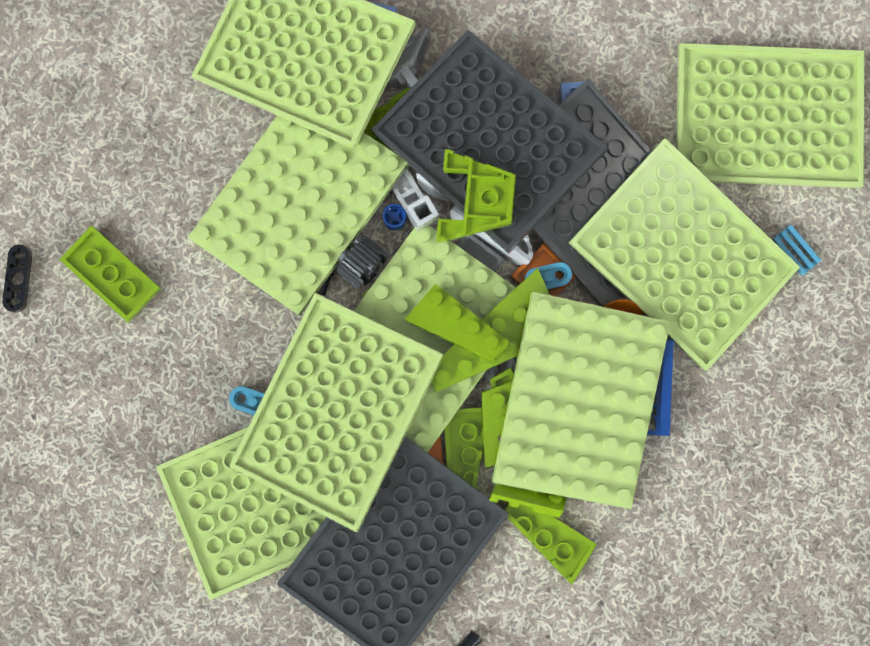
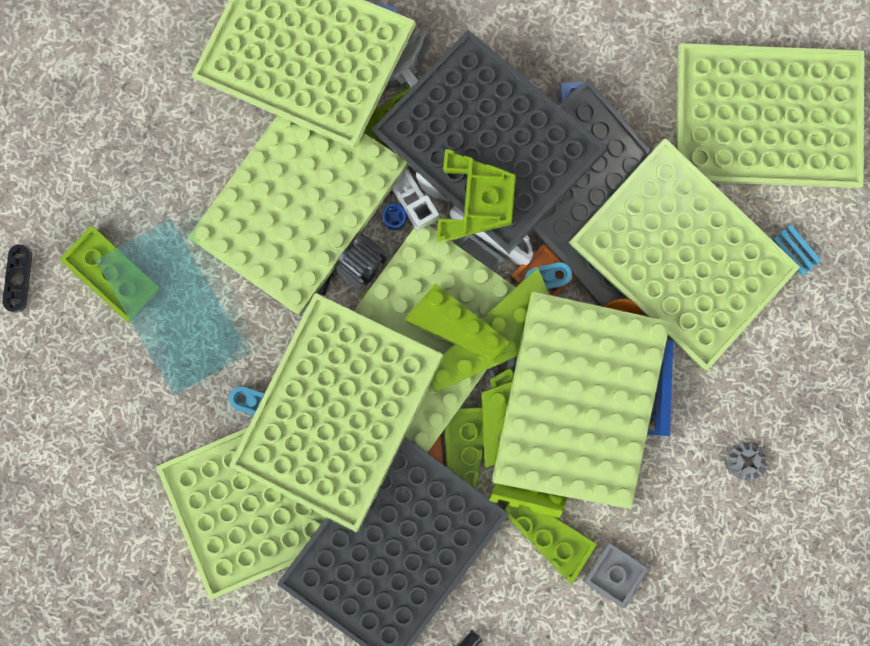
(172, 306): none -> clear light blue piece
(616, 574): none -> light grey plate
(736, 461): none -> light grey gear

